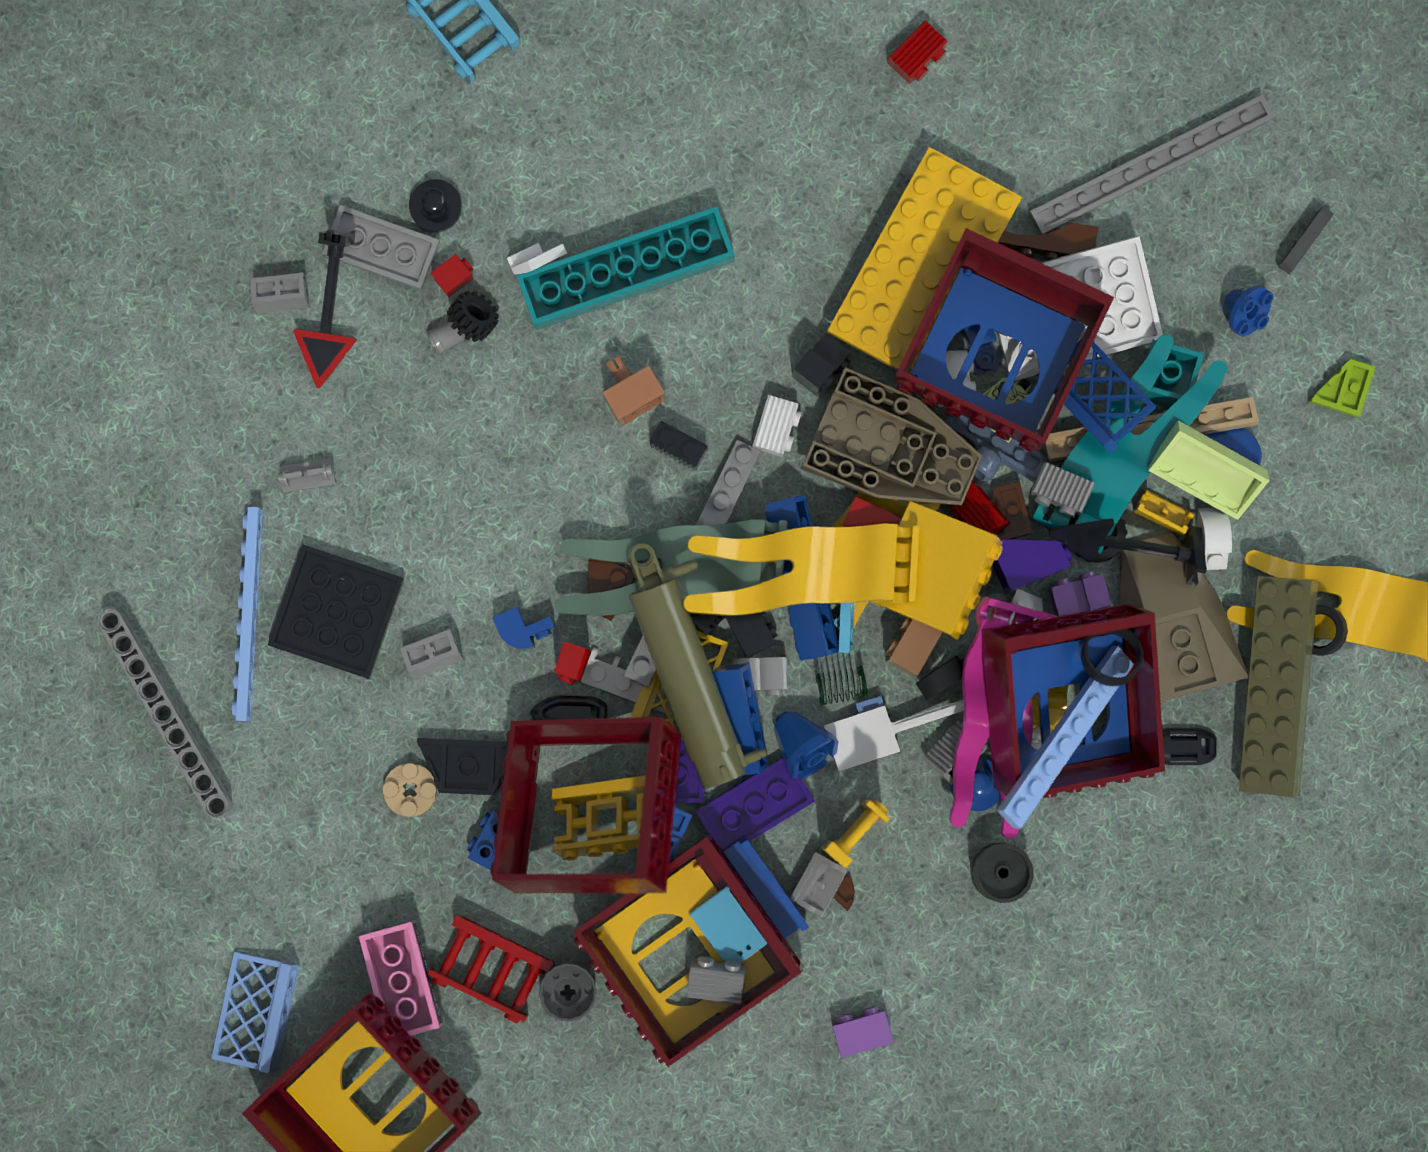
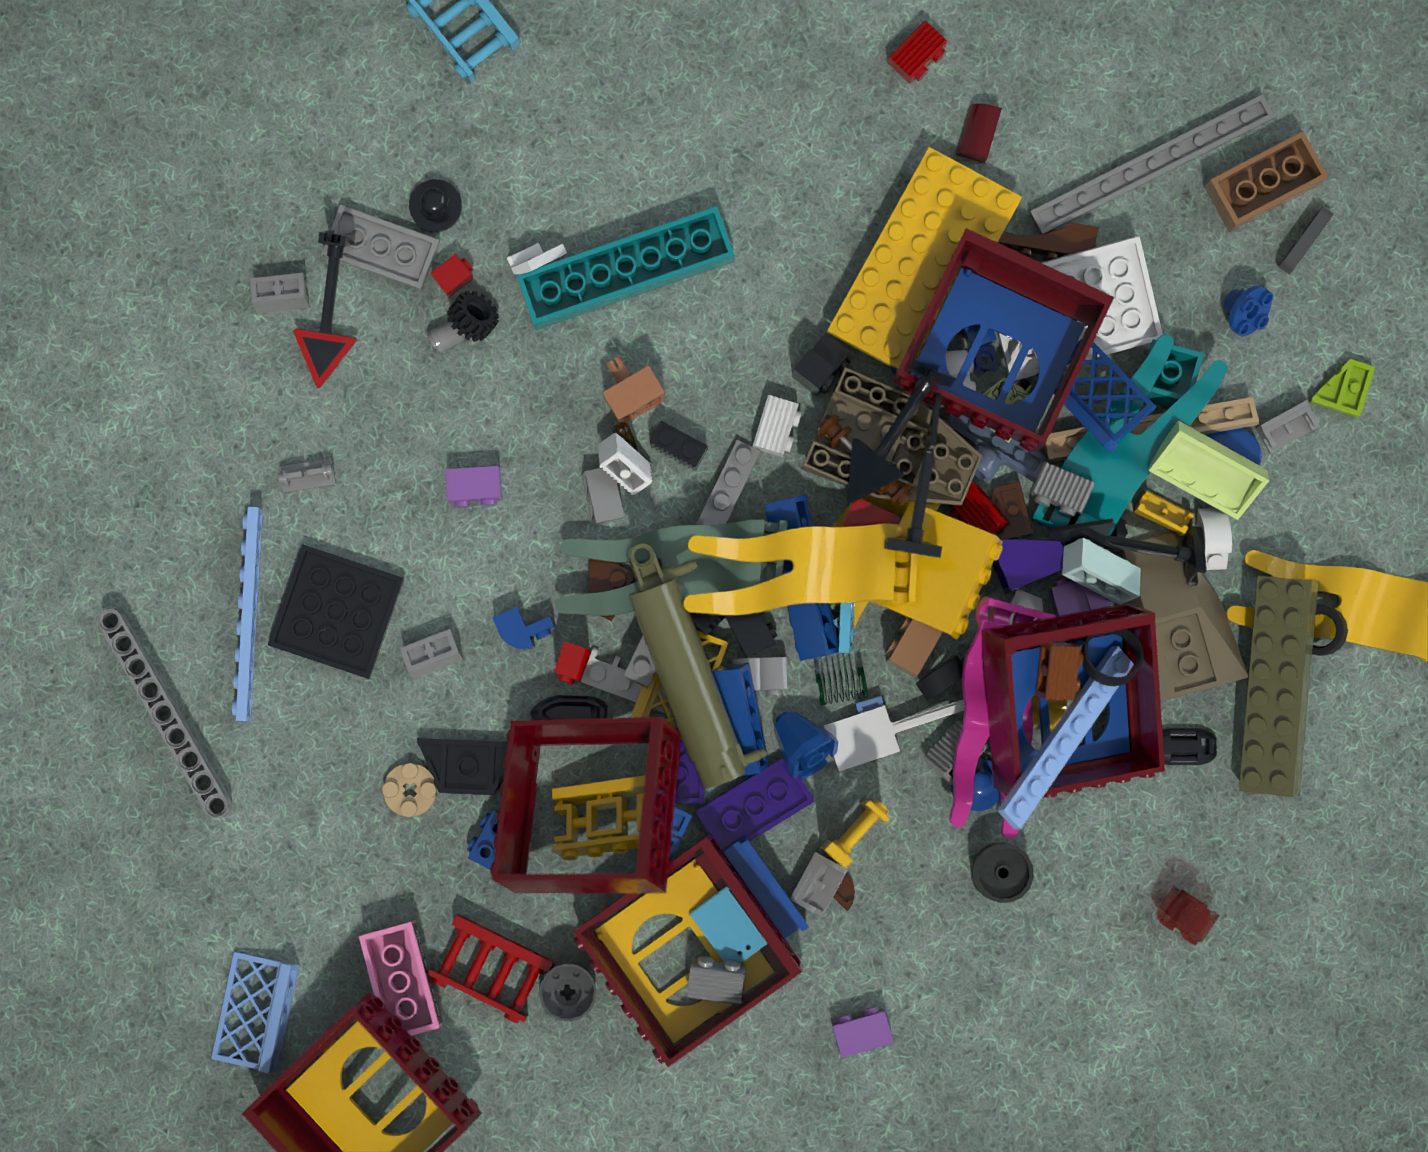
(474, 485): none -> medium lavender brick
(602, 497): none -> light grey hinge
(624, 464): none -> white brick
(626, 433): none -> dark brown arm
(829, 426): none -> reddish brown axle
(870, 468): none -> black piece
(914, 540): none -> black piece
(978, 132): none -> dark red brick
(1058, 671): none -> dark orange brick
(1101, 571): none -> light aqua brick
(1187, 915): none -> clear red brick
(1266, 181): none -> medium nougat brick
(1287, 426): none -> light grey hinge

